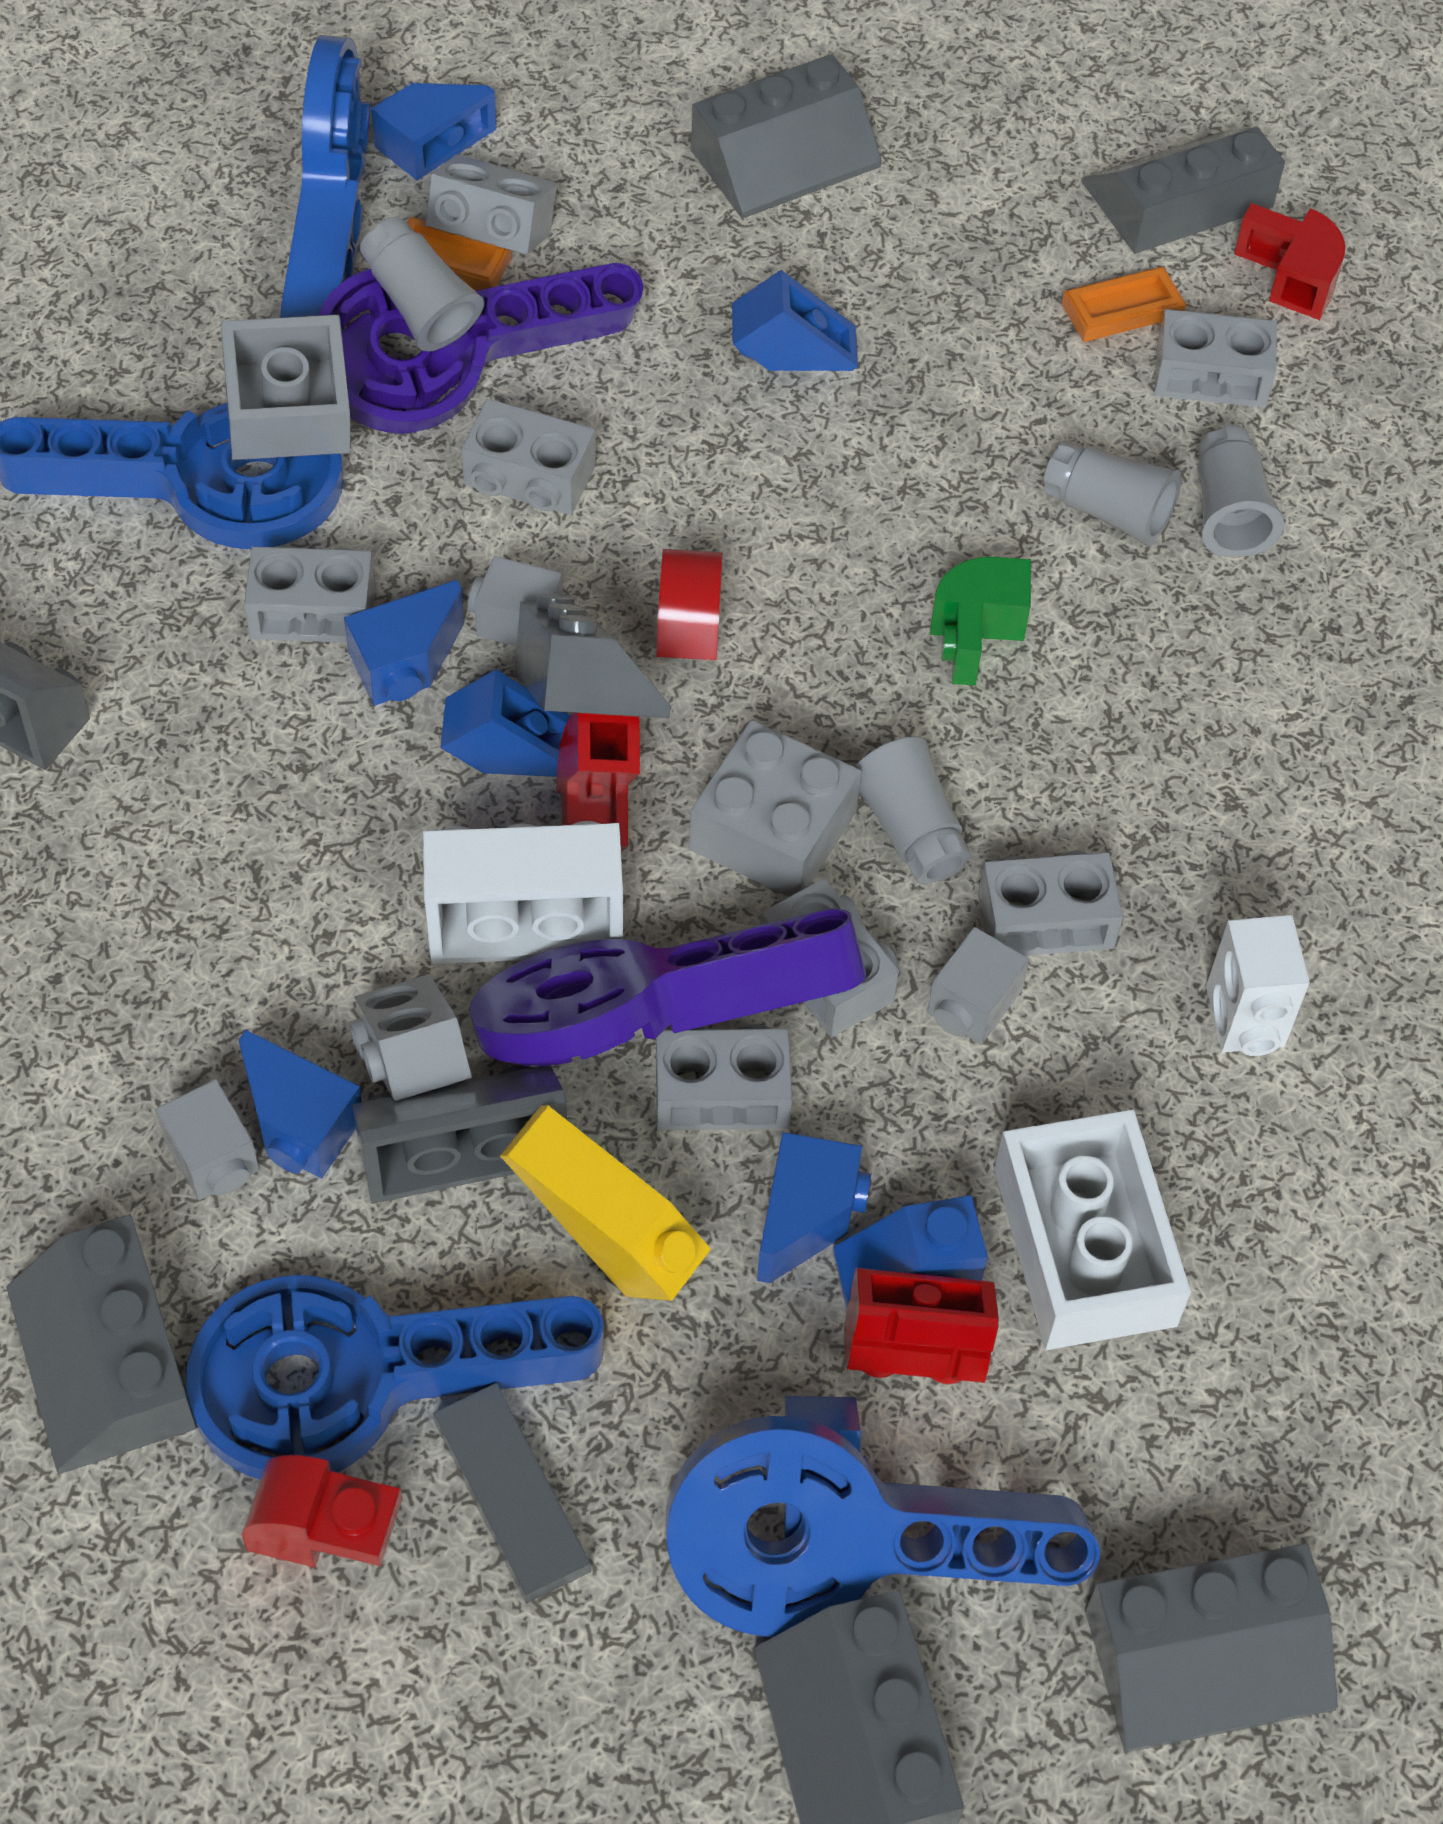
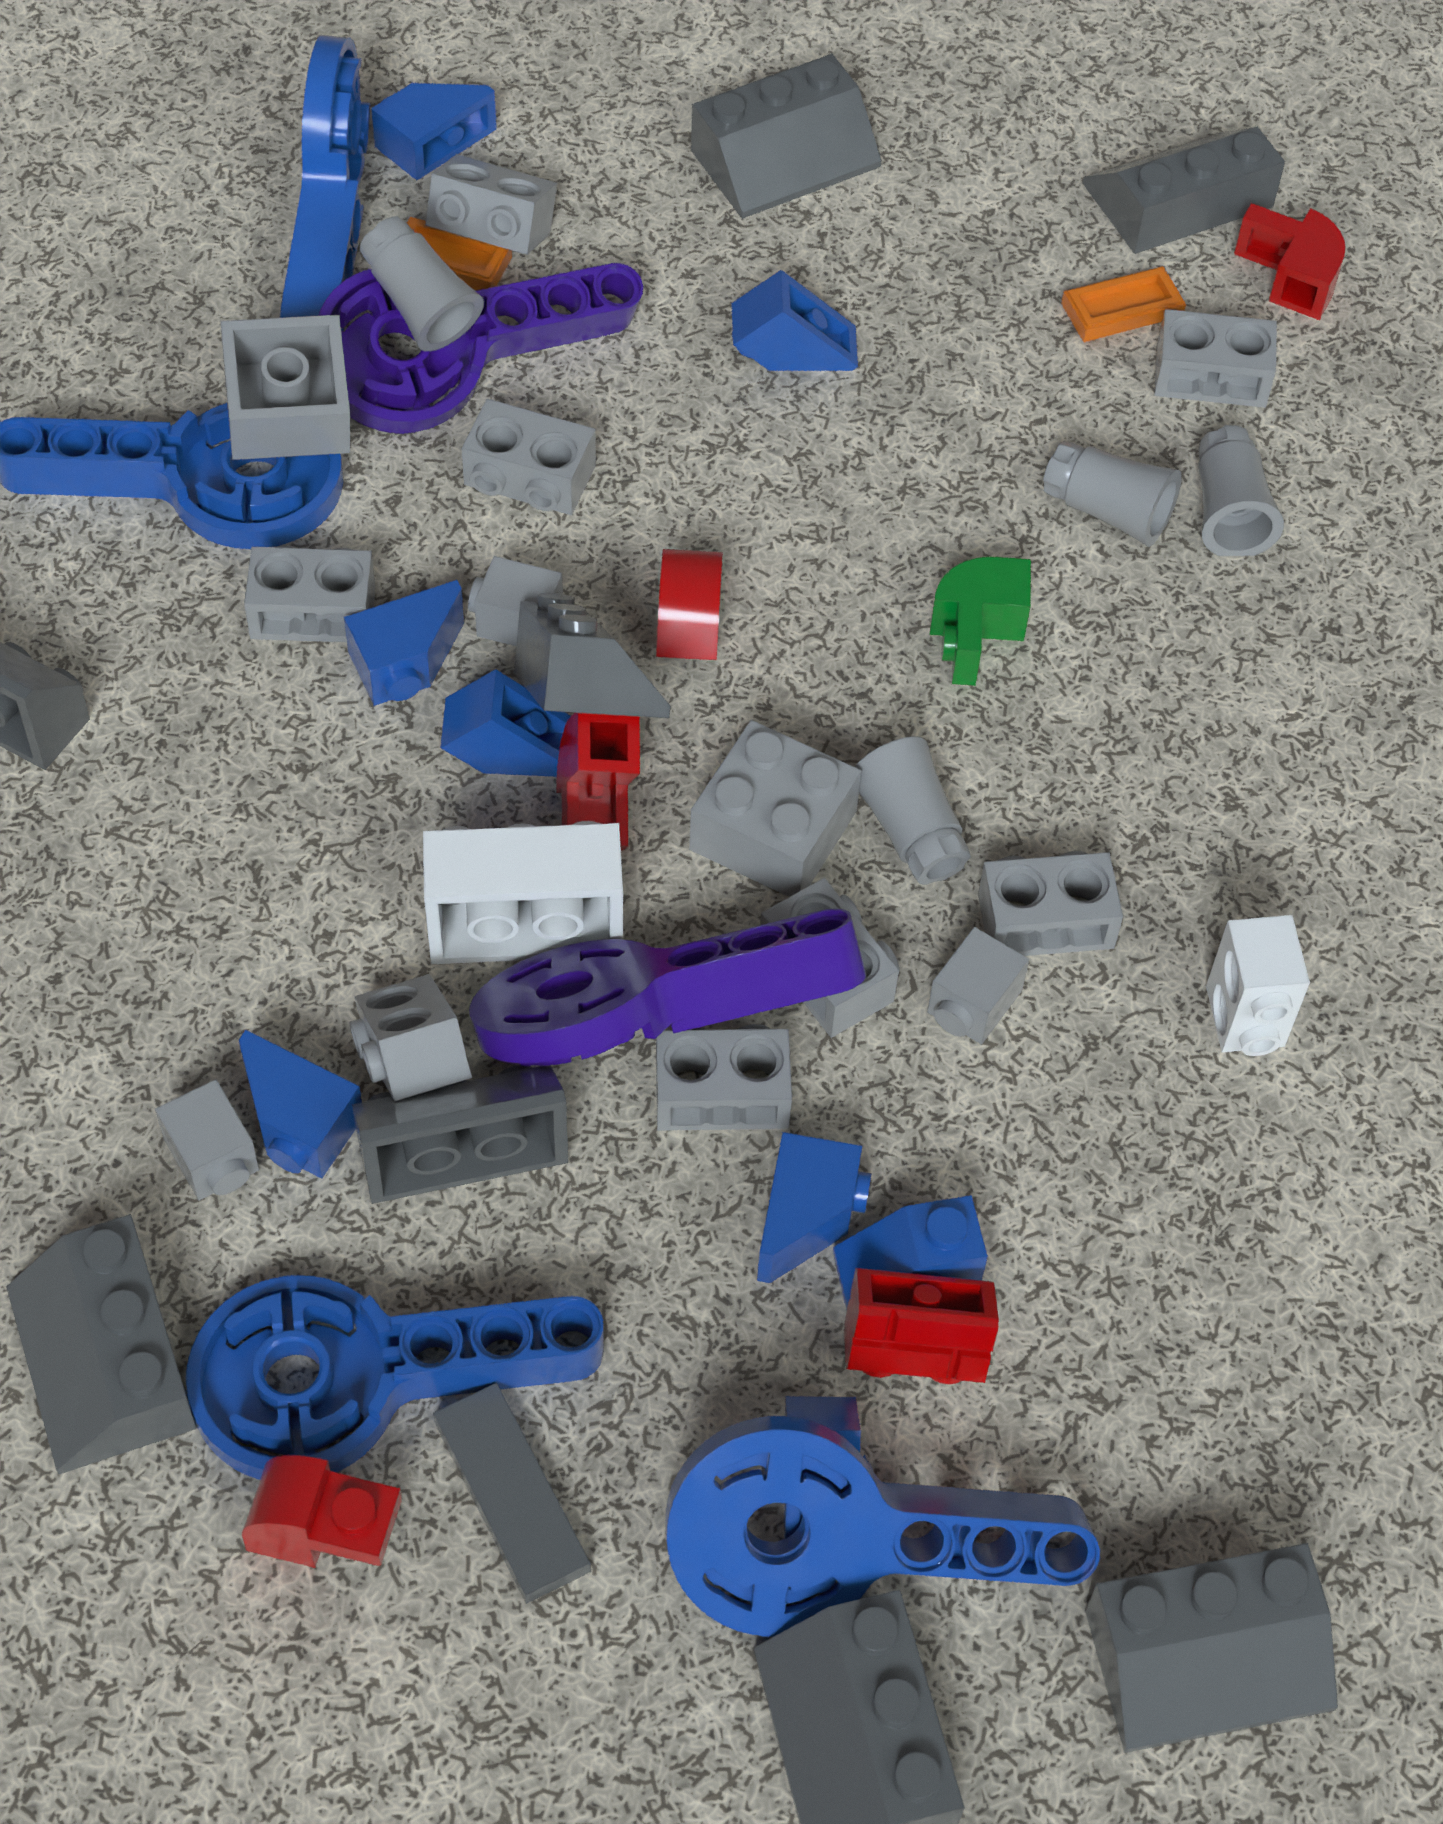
(606, 1208): yellow slope -> none
(1091, 1229): white brick -> none

